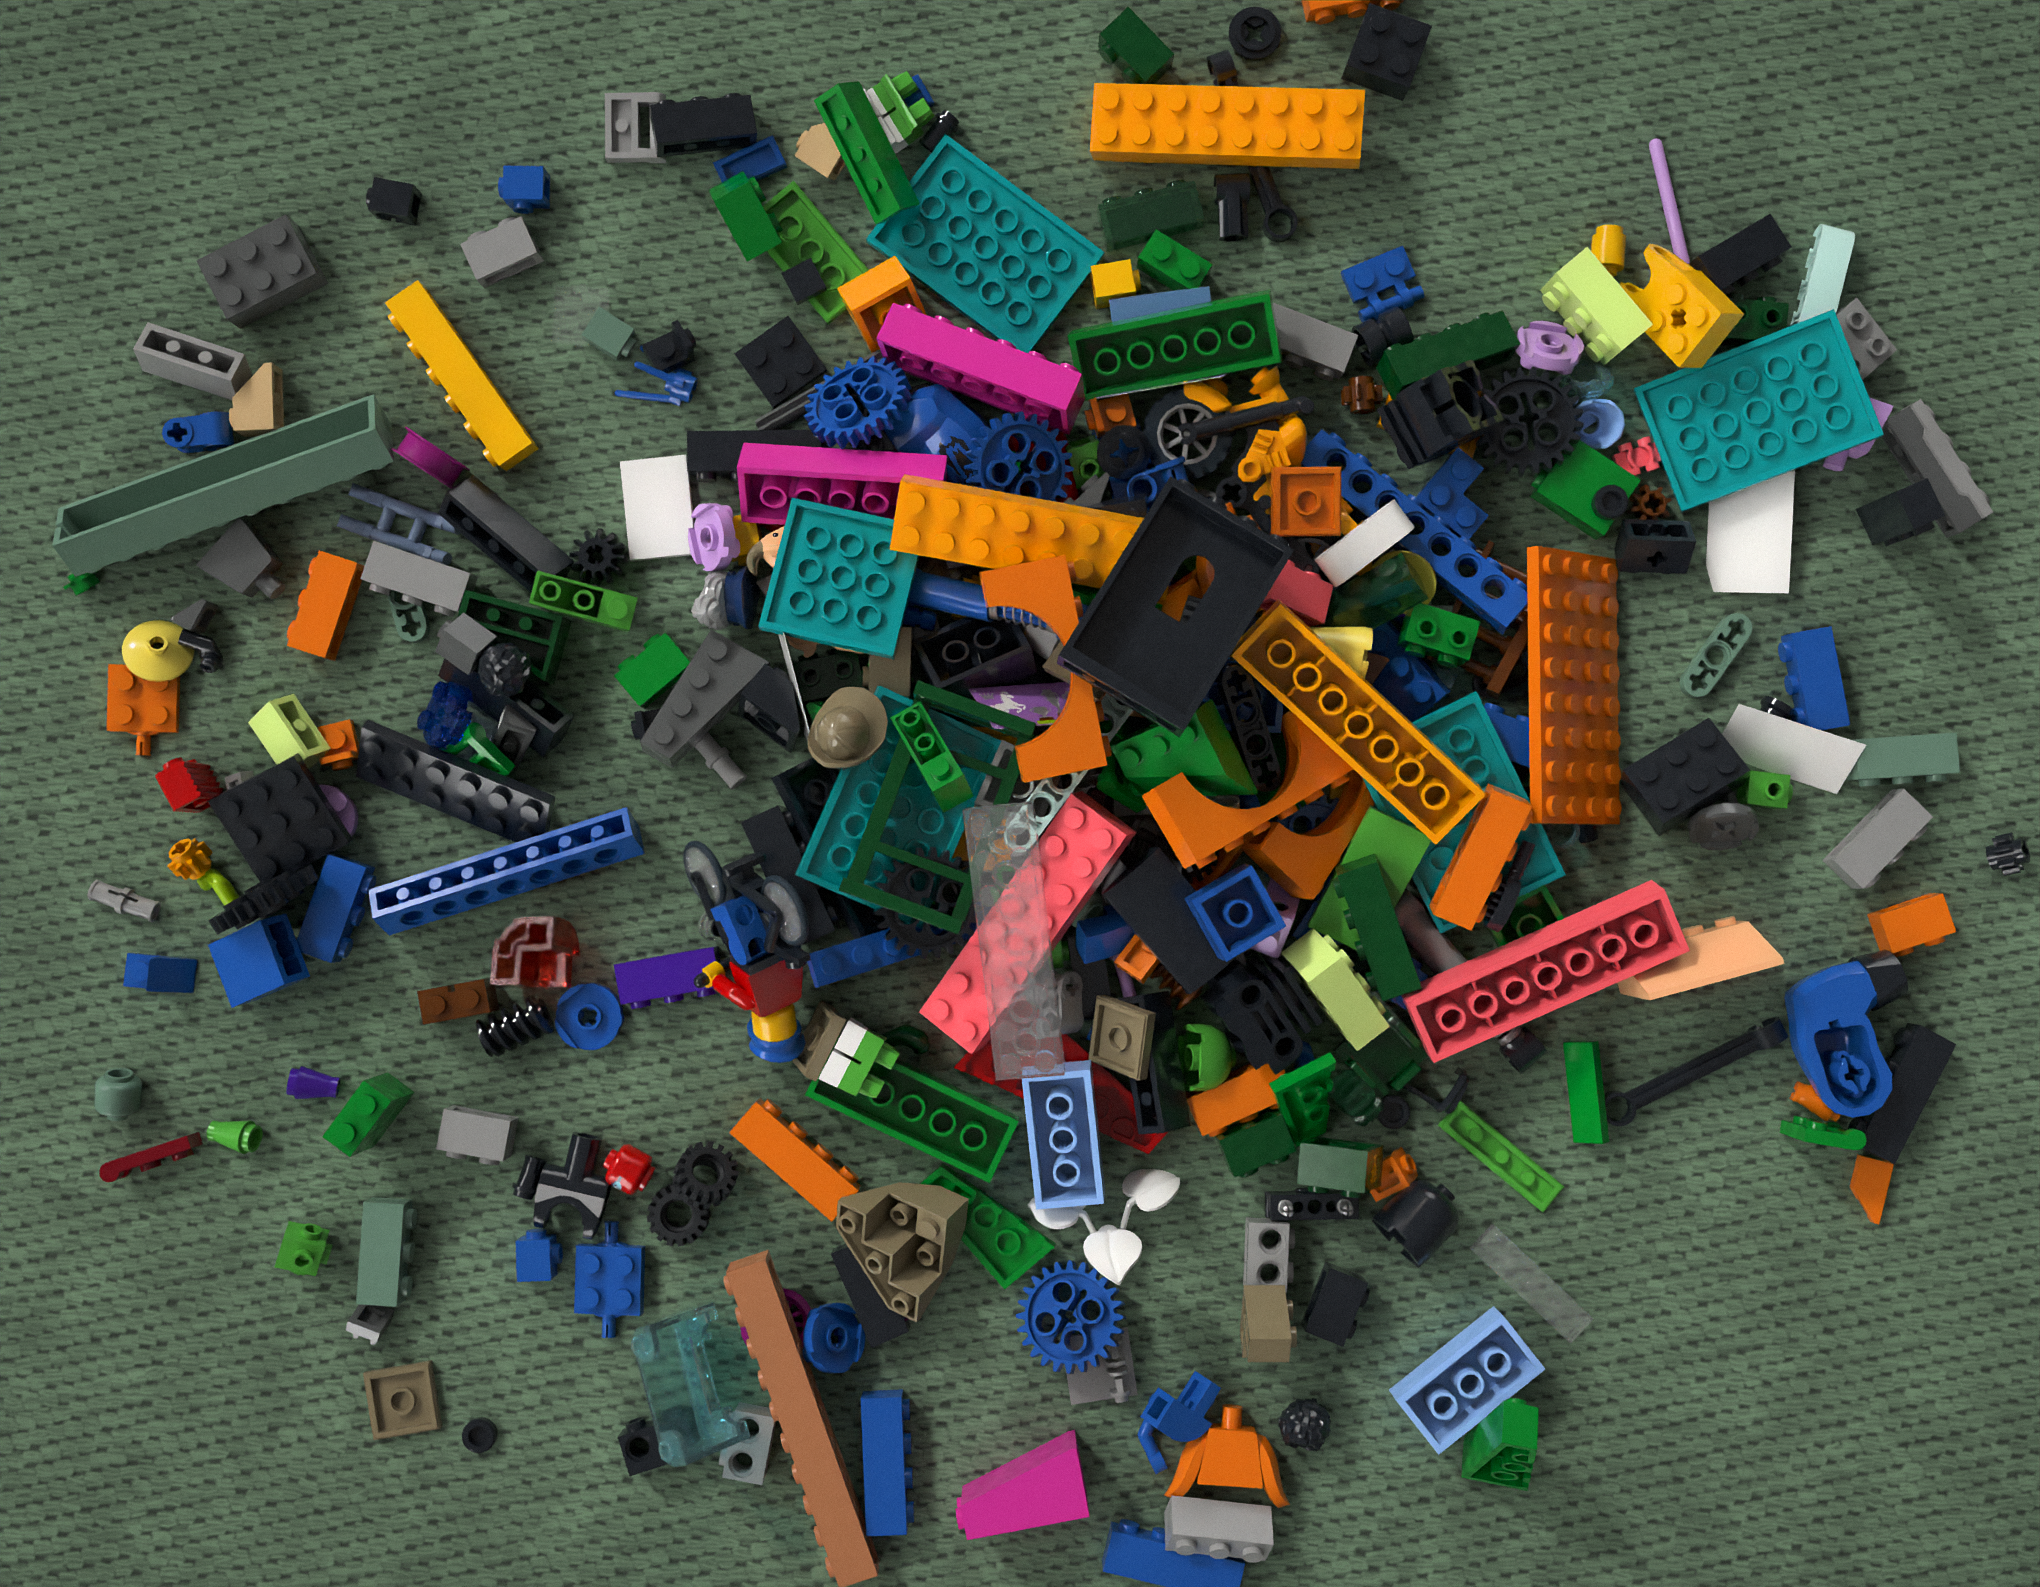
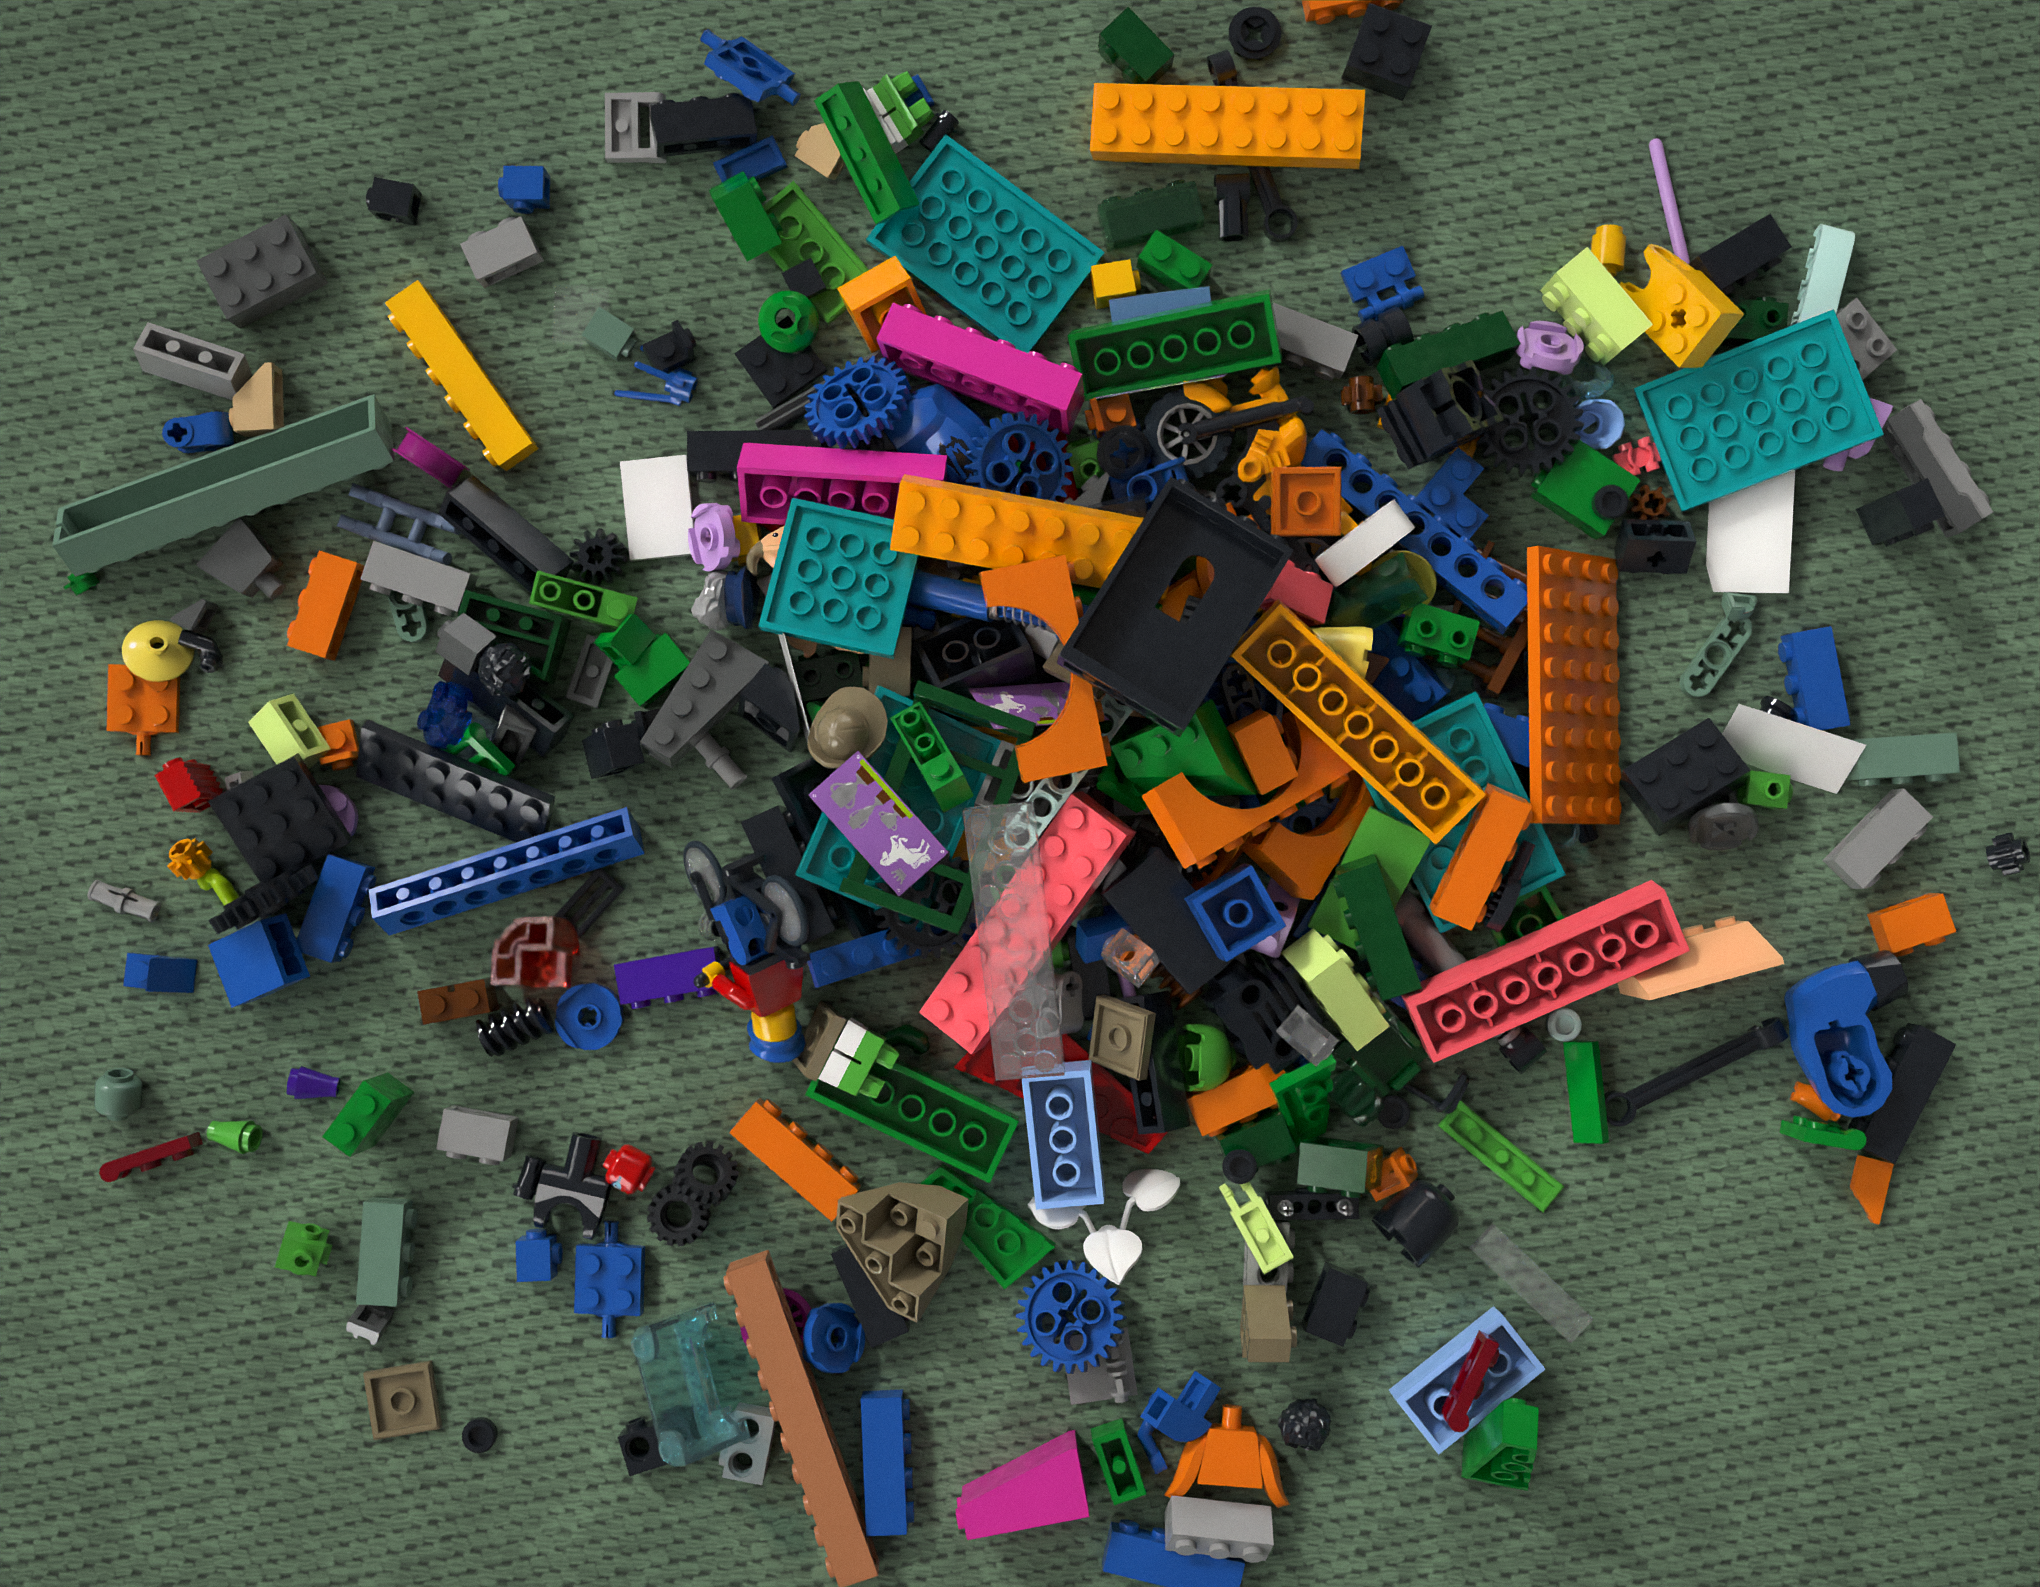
(590, 675): none -> dark grey plate
(609, 881): none -> black tile
(612, 749): none -> black brick
(626, 642): none -> green panel
(749, 68): none -> blue plate
(802, 331): none -> green piece
(878, 823): none -> medium lavender sticker
(1118, 1461): none -> green brick
(1139, 966): none -> clear brick
(1239, 1166): none -> black plate
(1258, 1229): none -> yellowish green hinge
(1263, 750): none -> orange brick
(1307, 1036): none -> clear brick
(1470, 1381): none -> dark red plate
(1563, 1024): none -> light aqua tile
(1738, 605): none -> sand green tile

